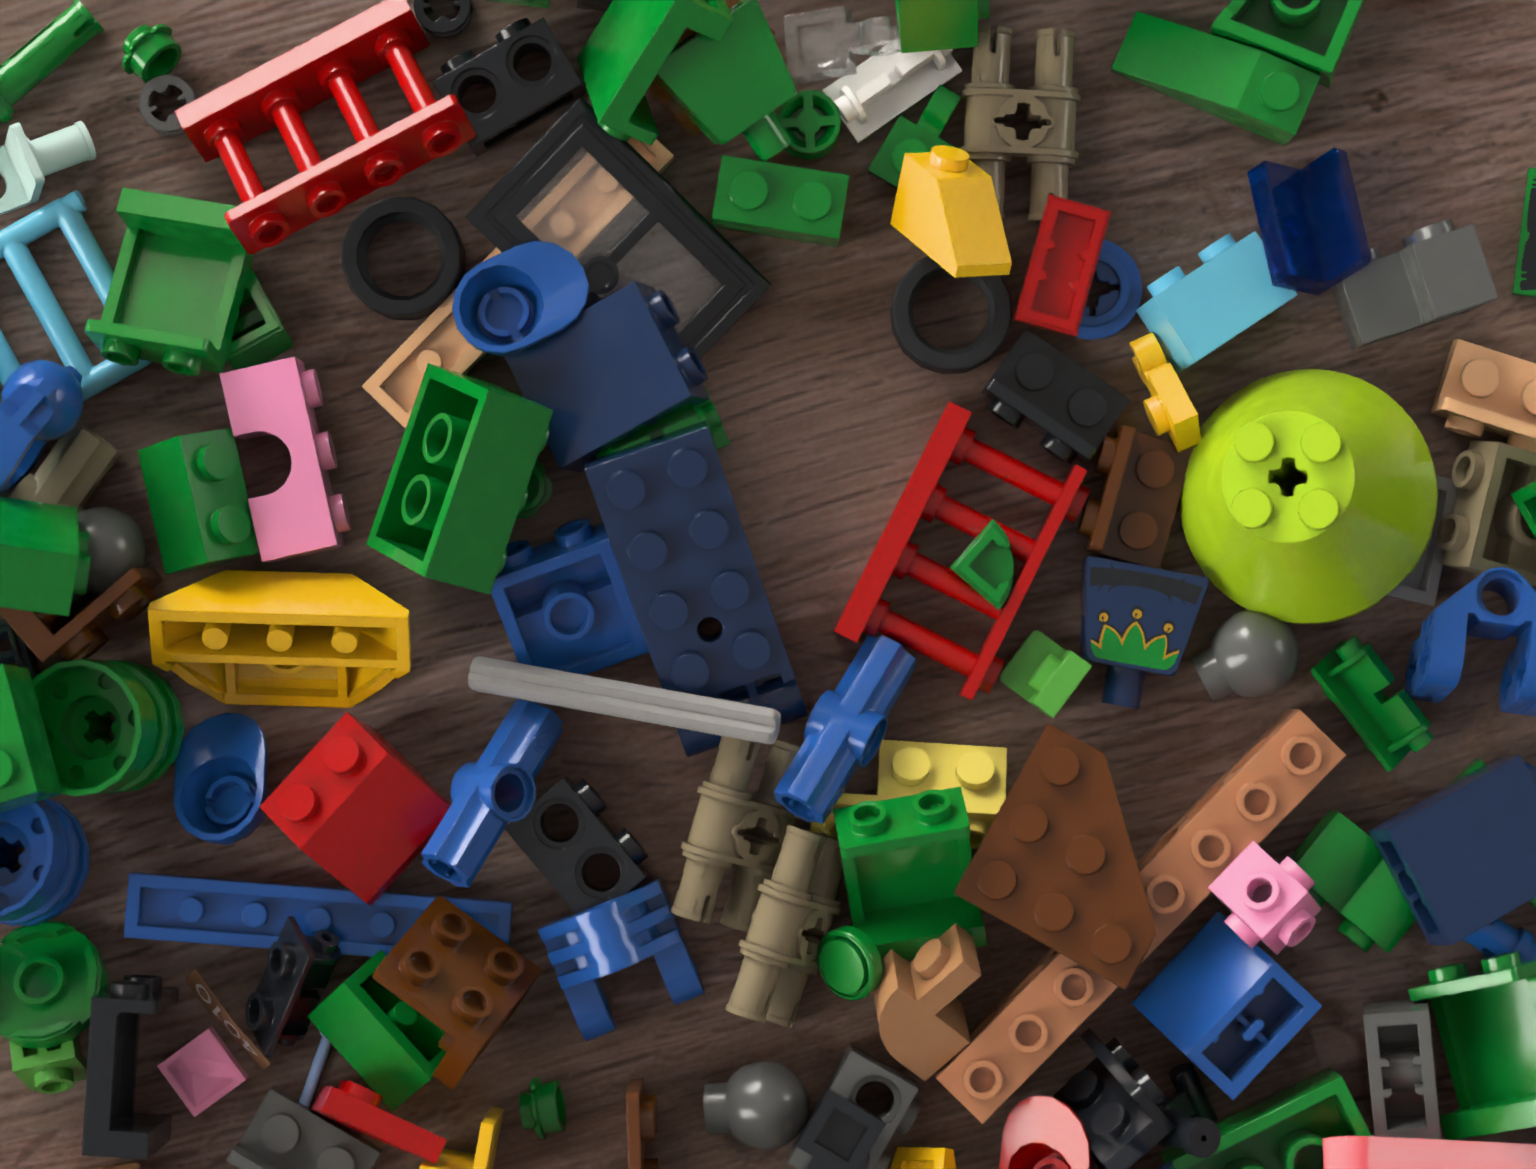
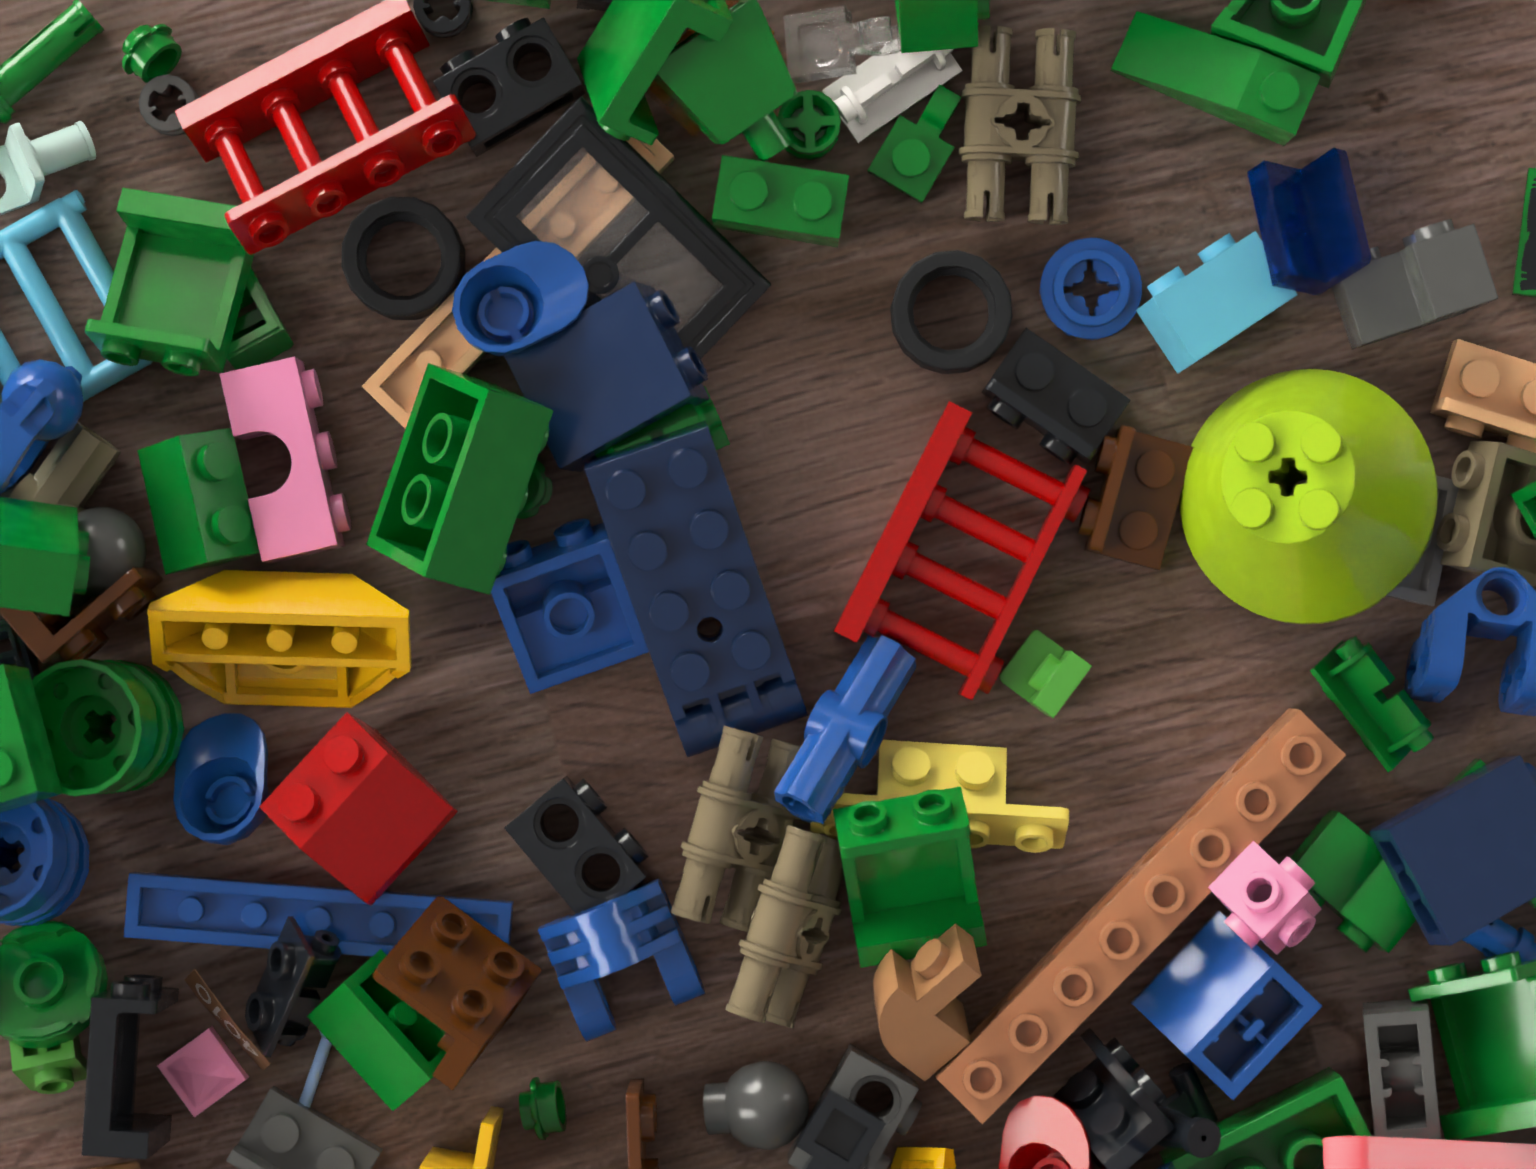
(359, 1110): red wing -> none
(492, 792): blue piece -> none
(625, 700): light grey axle -> none
(849, 963): green piece -> none
(951, 213): yellow slope -> none
(988, 565): green tile -> none
(1062, 265): red plate -> none
(1065, 862): reddish brown plate -> none
(1135, 622): dark blue torso -> none
(1169, 405): yellow plate -> none
(1248, 657): dark grey piece -> none

